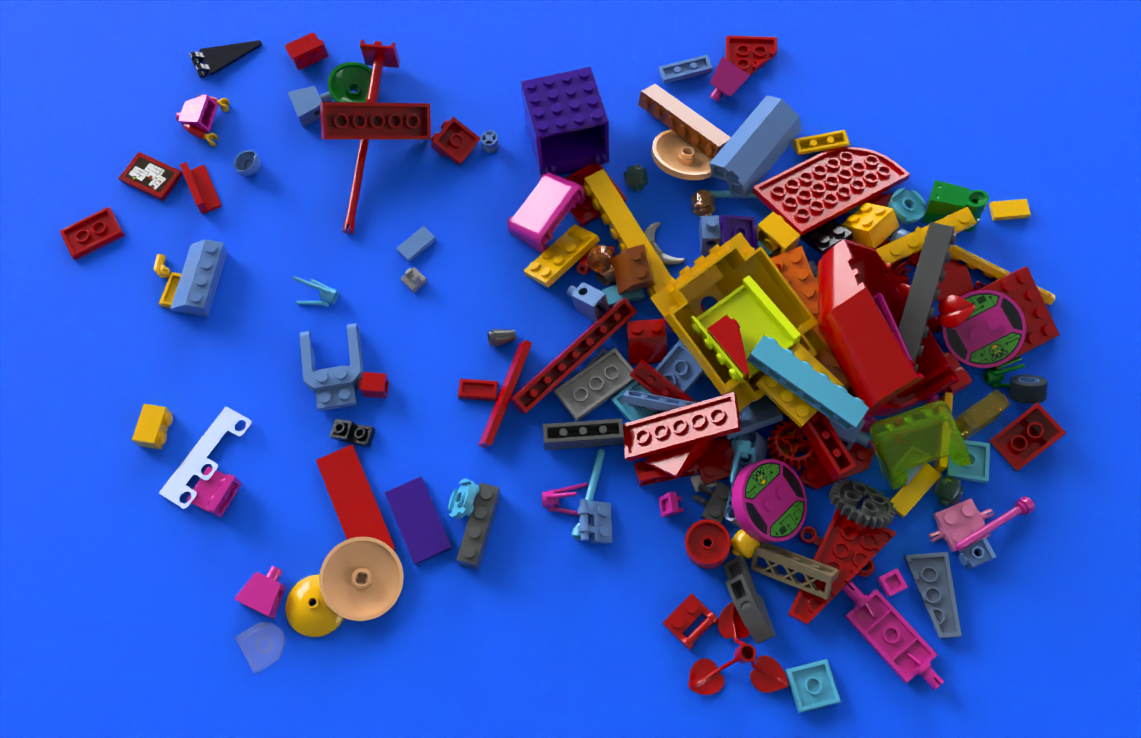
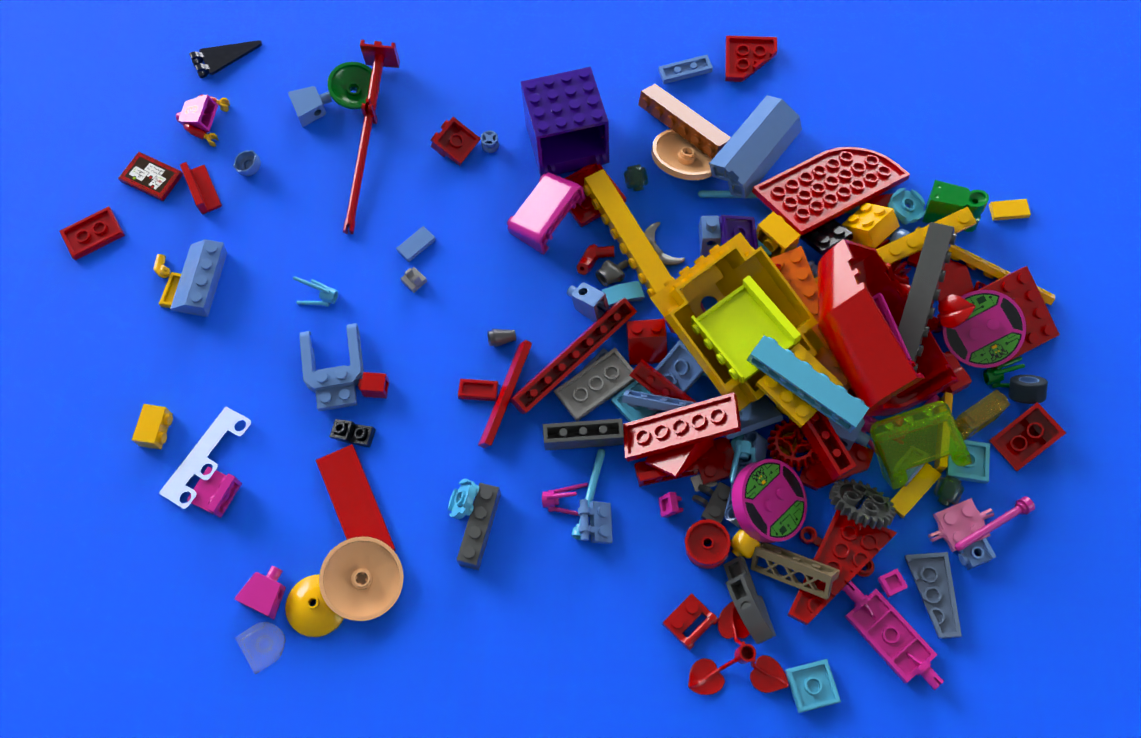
(306, 51): red bracket -> none
(375, 121): red brick -> none
(418, 520): dark purple tile -> none
(561, 255): yellow plate -> none
(600, 258): clear orange head -> none
(633, 269): dark orange slope -> none
(703, 203): clear orange head -> none
(727, 79): dark pink torso -> none
(728, 336): red slope -> none
(820, 142): yellow slope -> none

